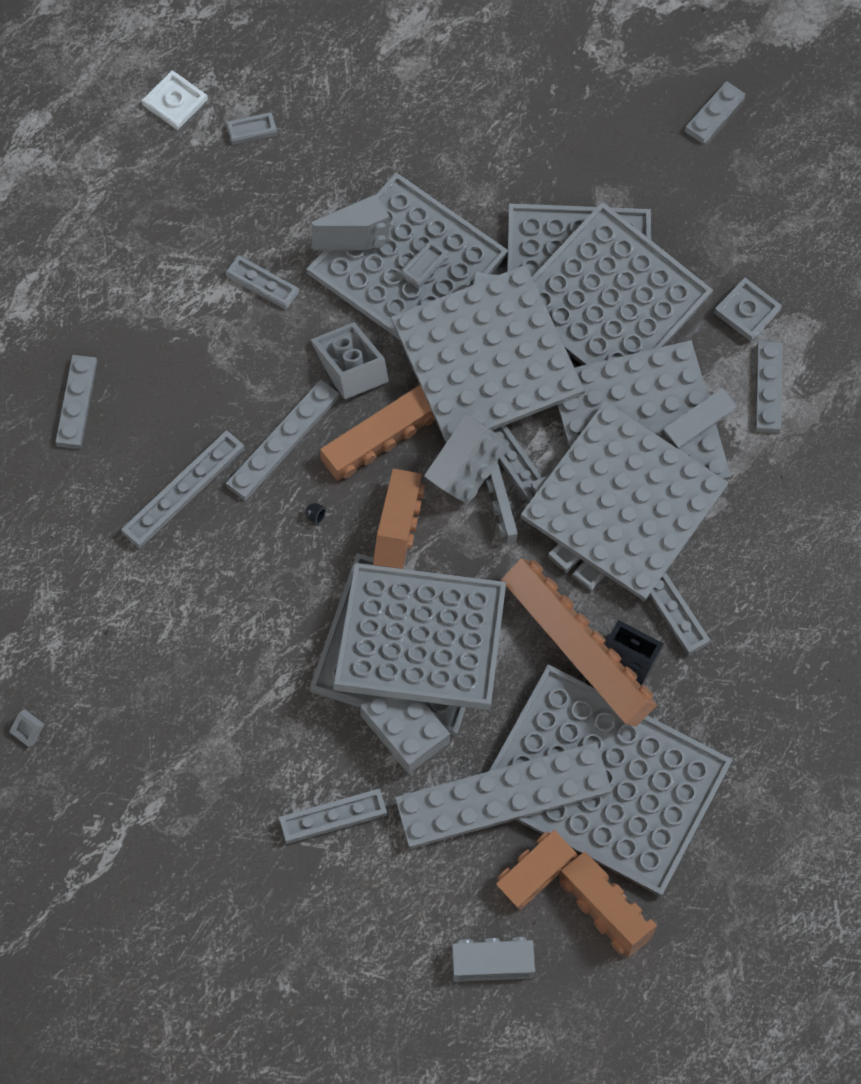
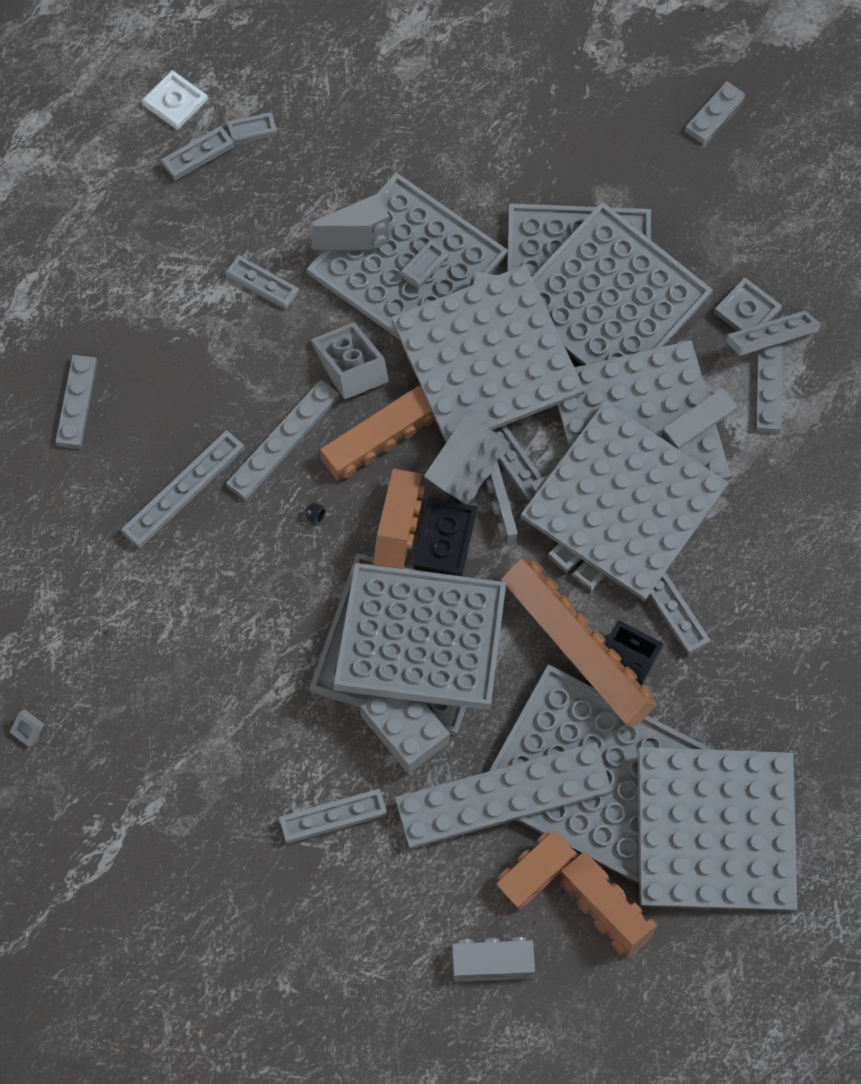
(197, 153): none -> light grey plate
(445, 537): none -> black plate
(716, 829): none -> light grey plate
(772, 332): none -> light grey plate

